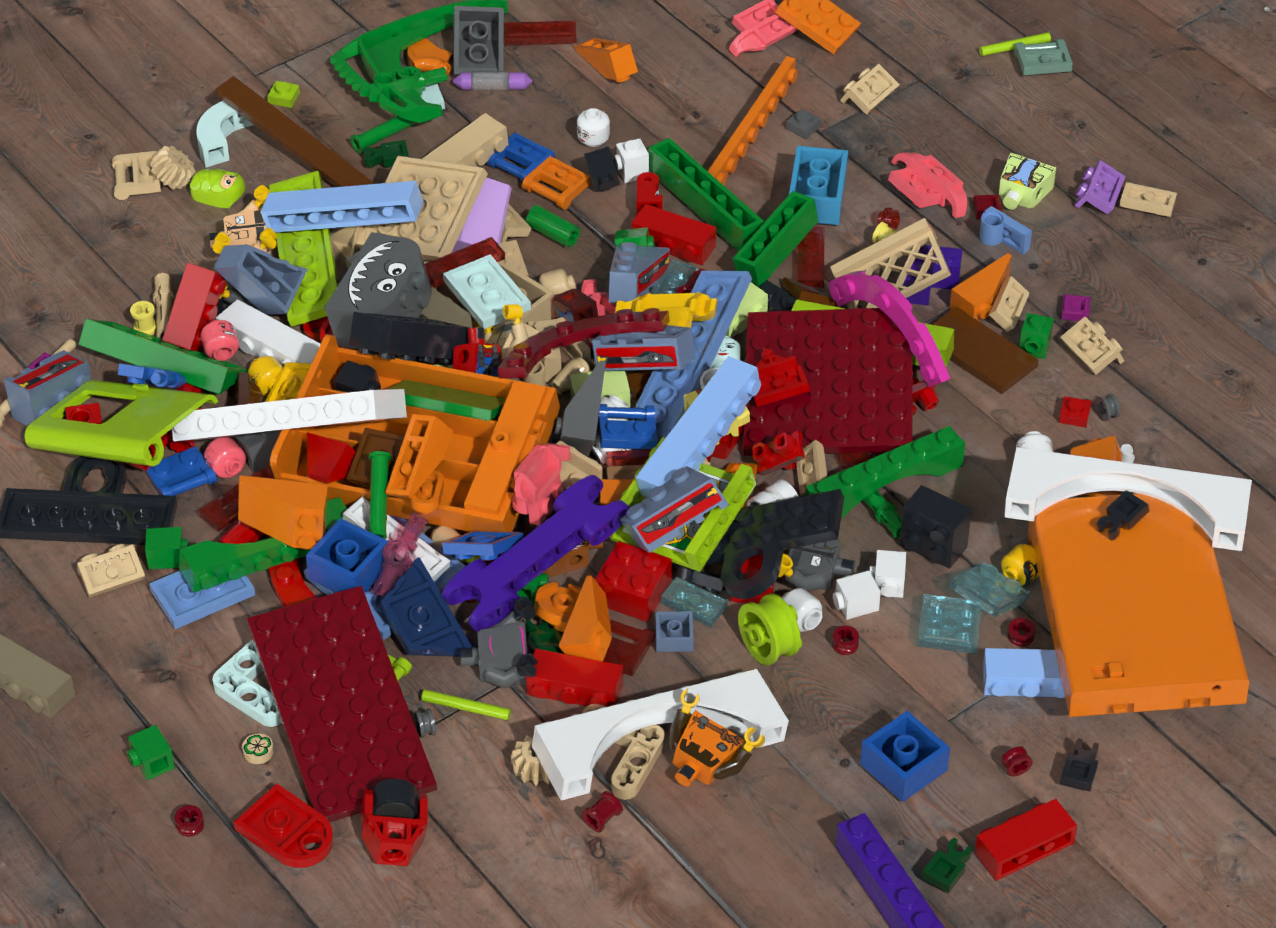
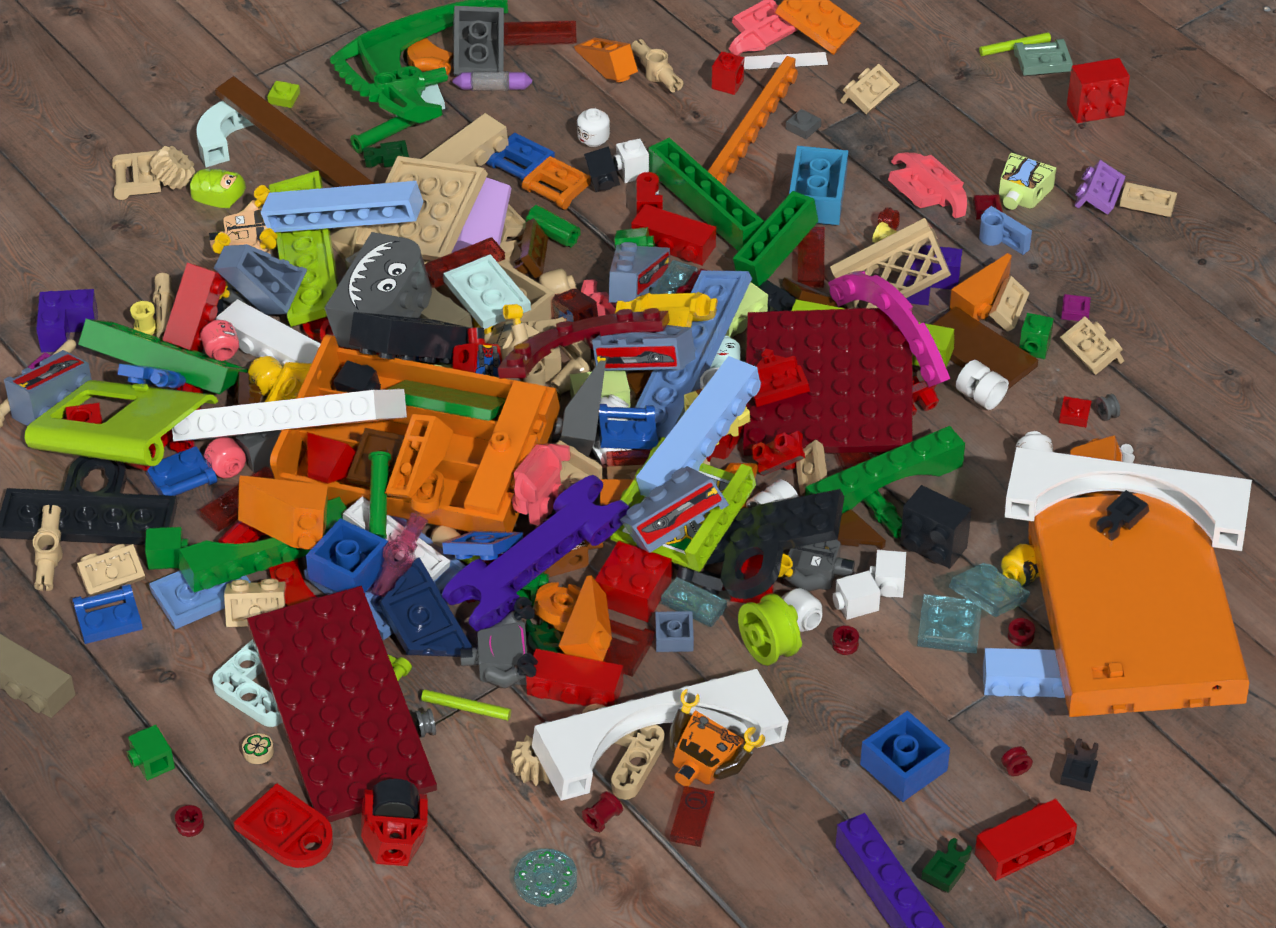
(47, 559): none -> tan pin
(63, 313): none -> dark purple brick
(110, 620): none -> blue plate
(252, 599): none -> tan bracket
(533, 249): none -> reddish brown plate
(545, 877): none -> clear light blue tile
(656, 65): none -> tan pin
(692, 816): none -> clear red tile
(728, 73): none -> red brick
(775, 61): none -> white sticker
(856, 531): none -> reddish brown tile
(982, 384): none -> white wheel
(1098, 90): none -> red brick

